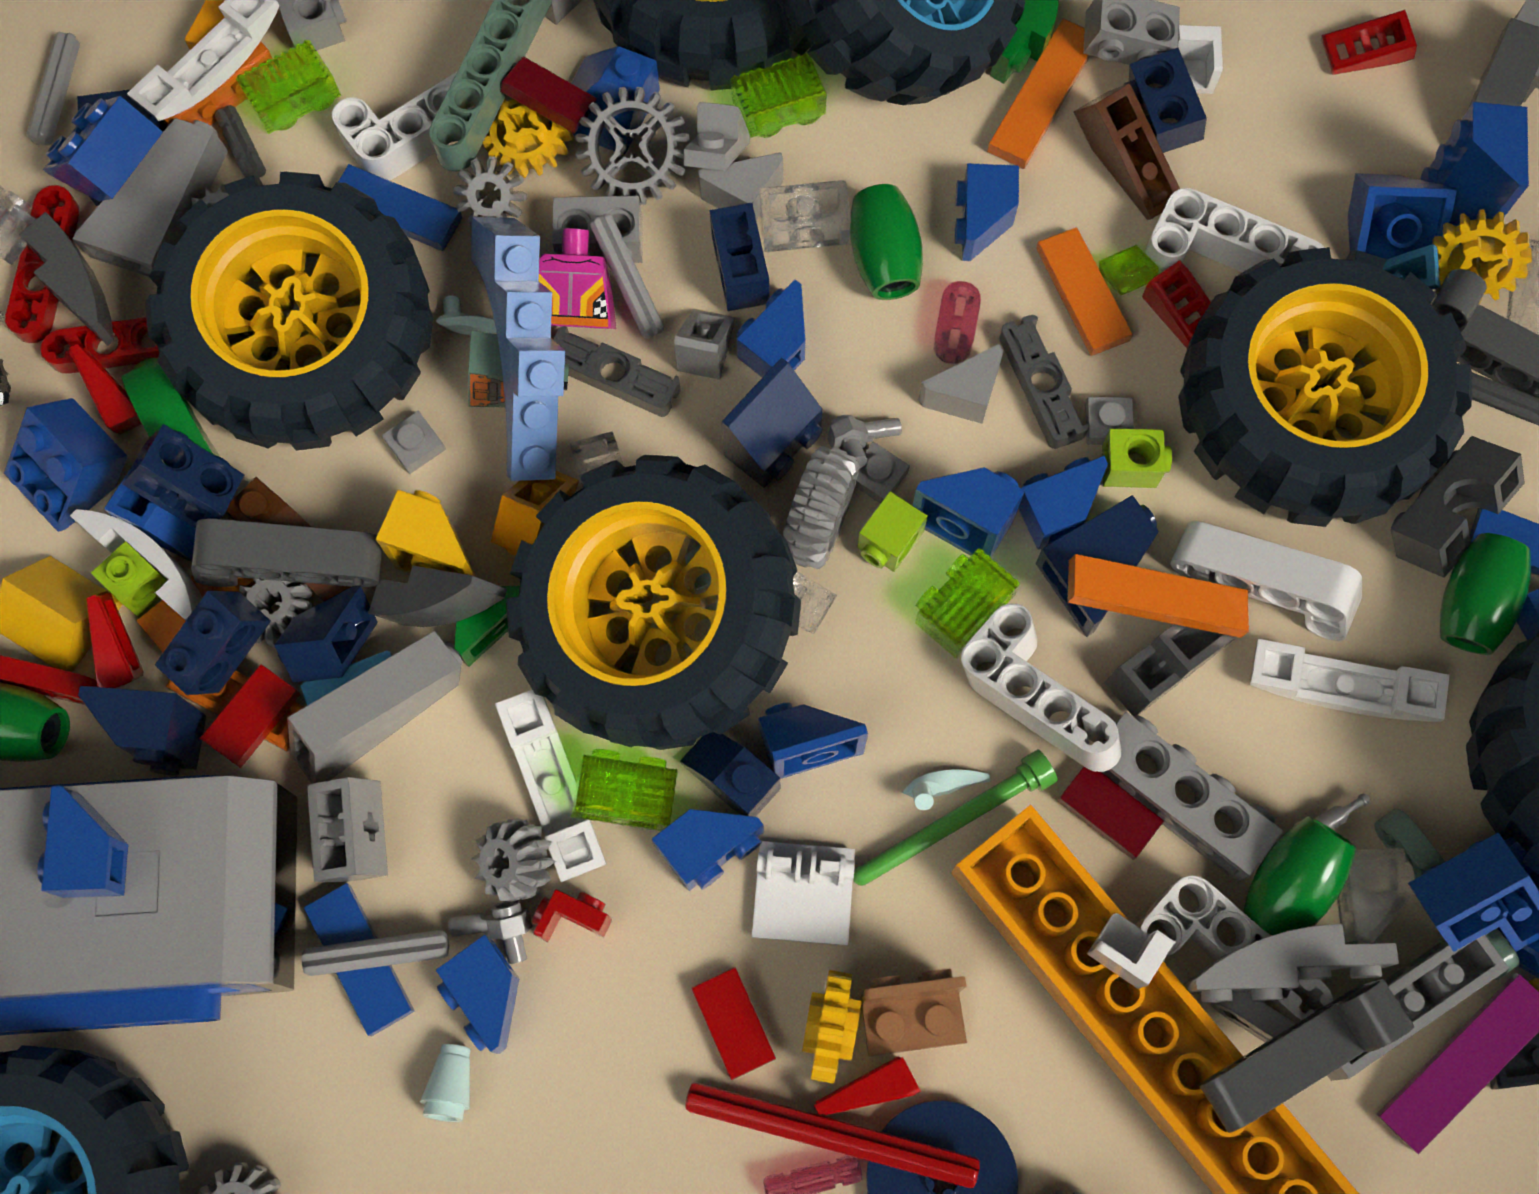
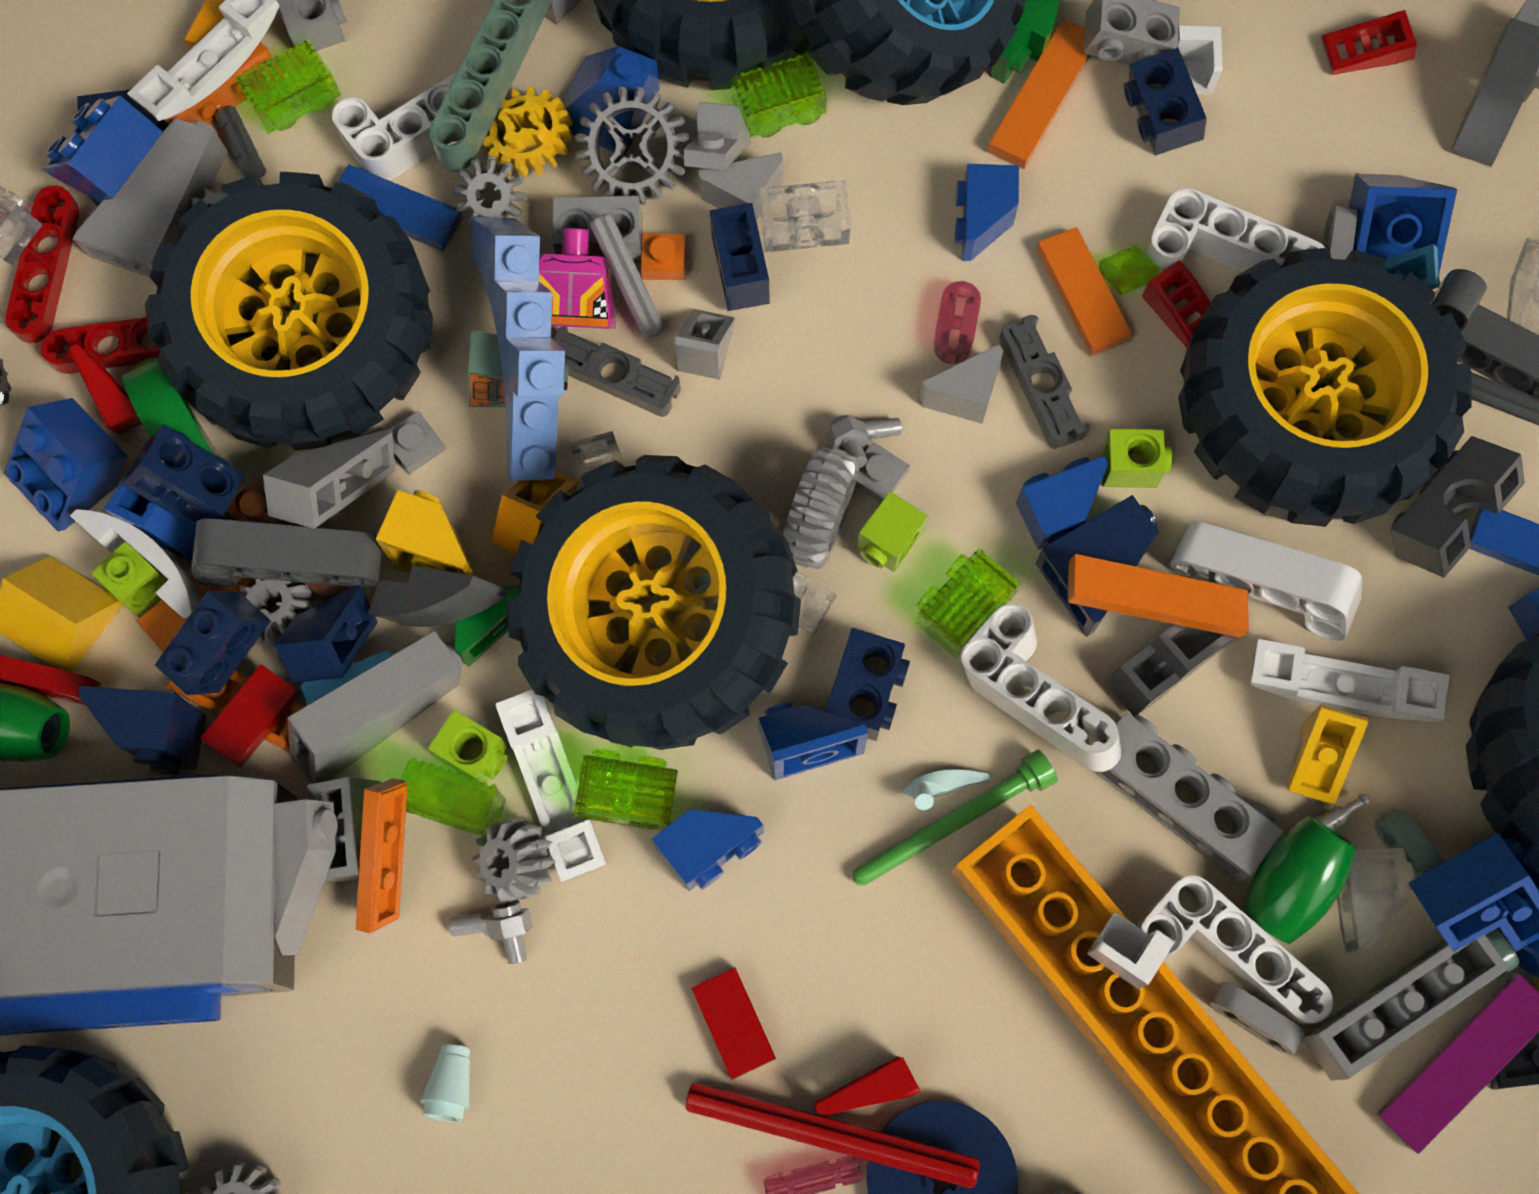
(53, 89): light grey axle -> none
(69, 275): dark grey slope -> none
(81, 850): blue slope -> none
(112, 648): red slope -> none
(301, 862): none -> light grey slope
(327, 479): none -> light grey slope
(372, 991): blue tile -> none
(375, 953): light grey axle -> none
(381, 855): none -> orange tile
(451, 797): none -> clear neon green brick
(456, 734): none -> lime brick
(461, 322): light aqua bar -> none
(485, 991): blue slope -> none
(547, 94): dark red tile -> none
(583, 911): red bracket -> none
(663, 256): none -> orange plate
(732, 773): dark blue slope -> none
(772, 425): dark blue slope -> none
(775, 332): blue slope -> none
(803, 893): white hinge -> none
(831, 1026): yellow gear -> none
(856, 682): none -> dark blue brick
(886, 242): green piece -> none
(913, 1014): medium nougat bracket -> none
(970, 508): blue slope -> none
(1107, 414): light grey plate -> none
(1111, 811): dark red tile -> none
(1128, 148): reddish brown slope -> none
(1273, 962): light grey slope -> none
(1305, 1053): dark grey beam -> none
(1326, 753): none -> yellow slope
(1340, 231): none -> light grey beam
(1484, 160): blue slope -> none
(1484, 250): yellow gear -> none
(1485, 593): green piece -> none

